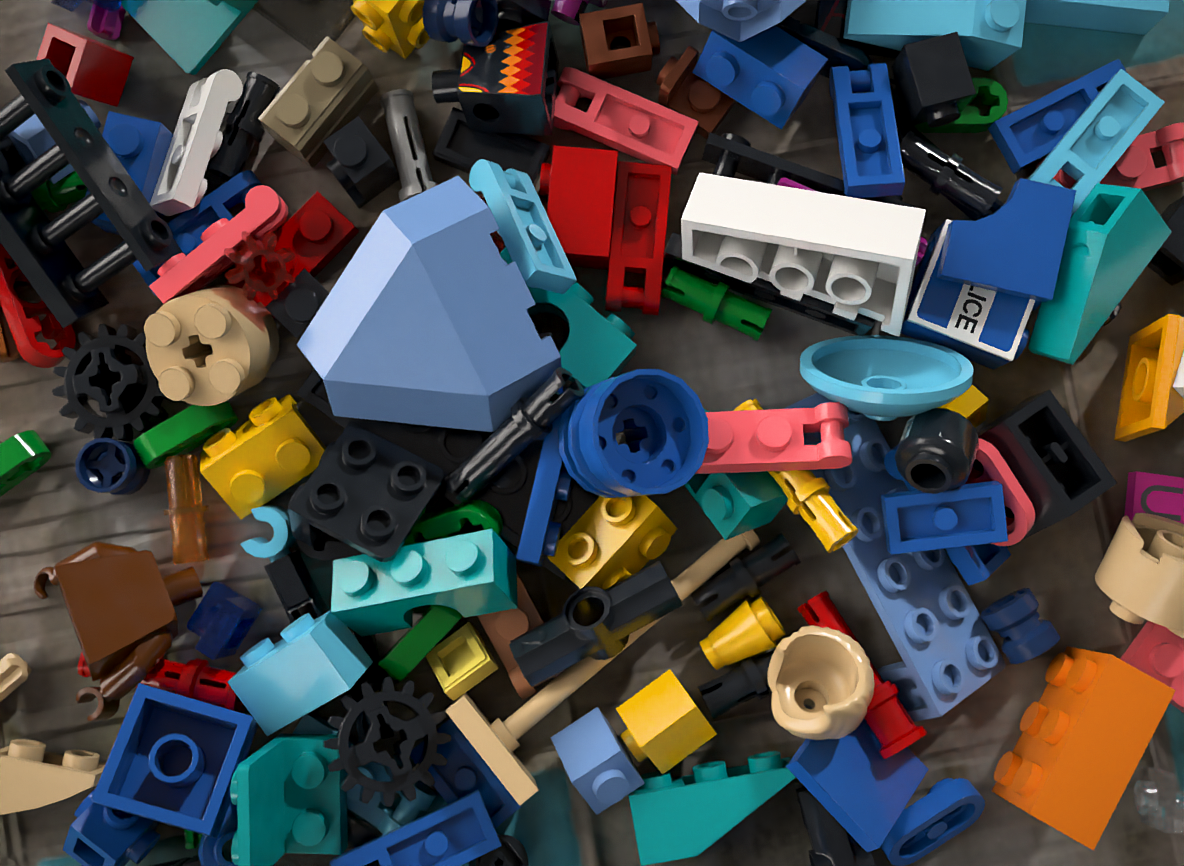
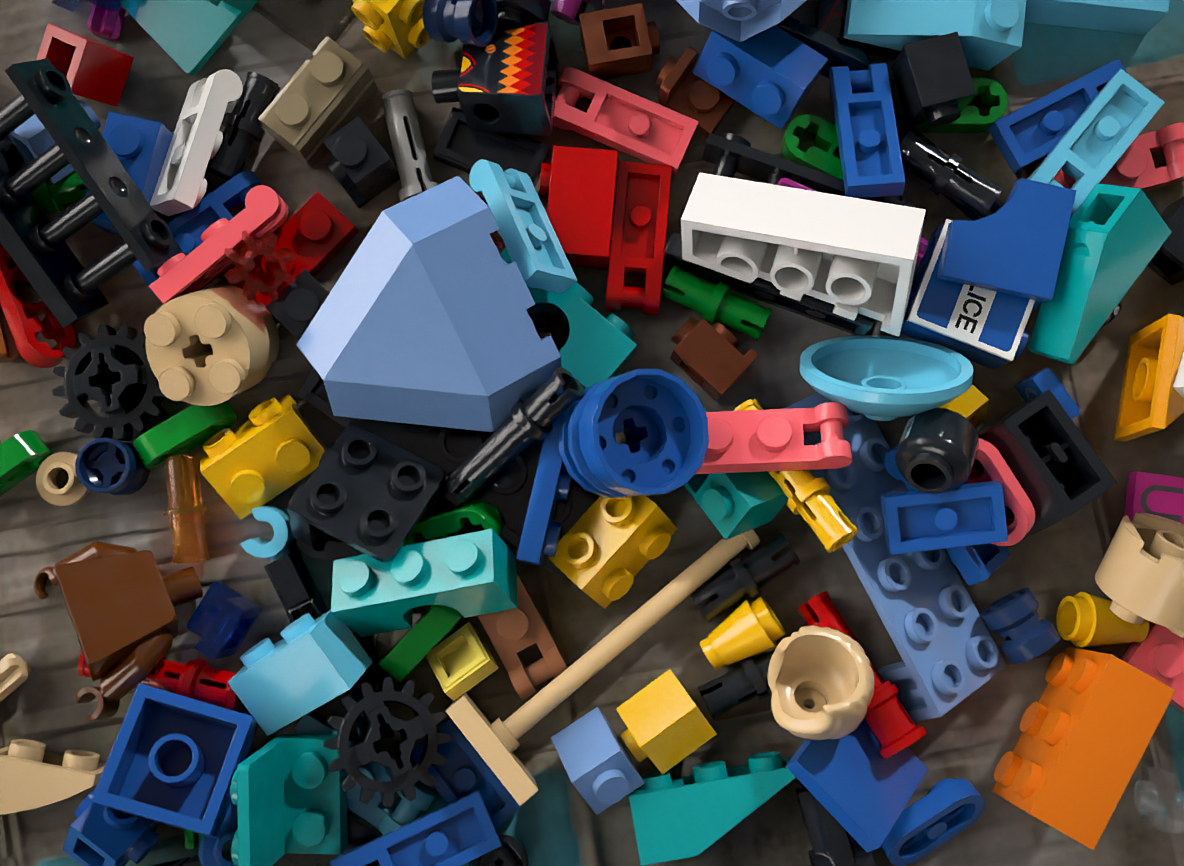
(46, 480): none -> tan plate
(595, 623): black piece -> none
(710, 356): none -> copper brick
(825, 139): none -> green beam
(1044, 381): none -> blue tile
(1095, 622): none -> yellow cone

